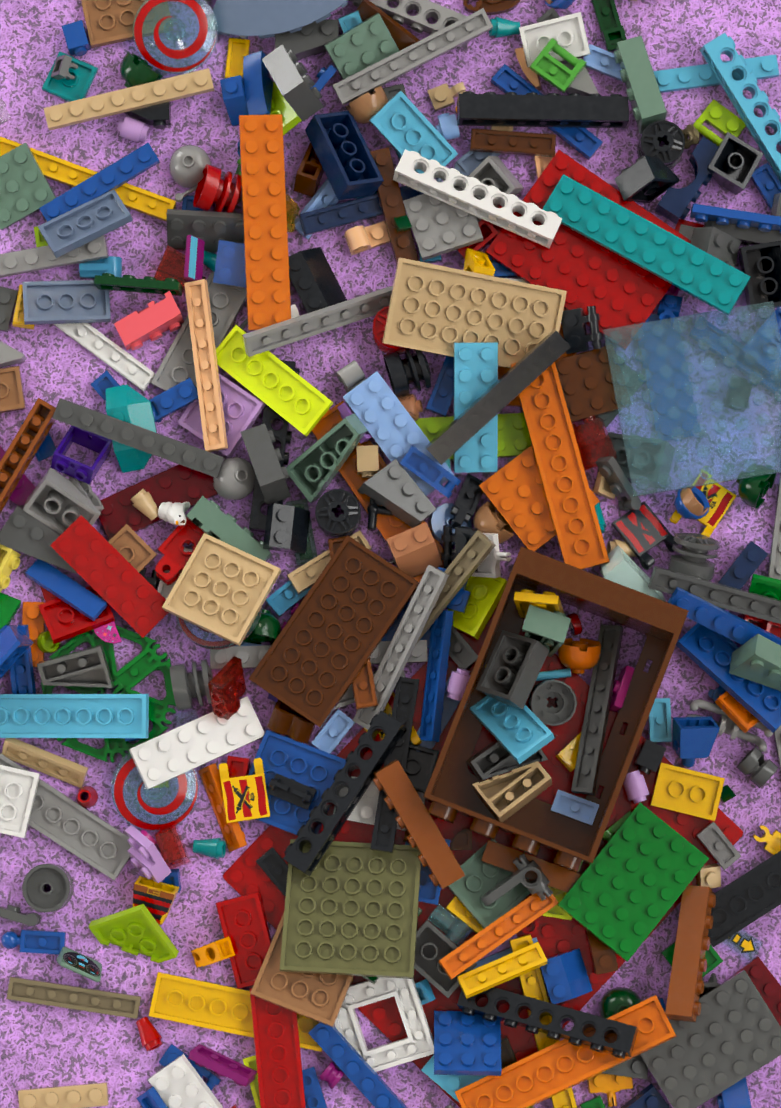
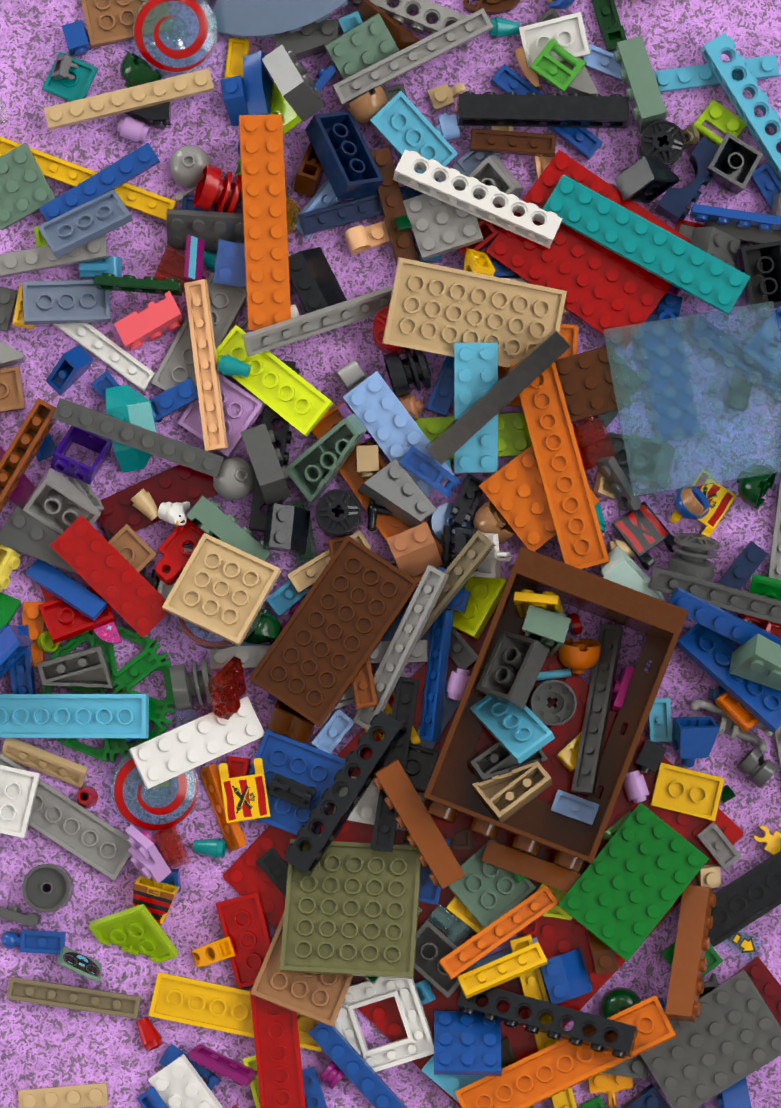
(69, 369): none -> blue slope
(233, 367): none -> teal cone
(537, 886): dark grey piece -> none
(575, 330): black plate -> none

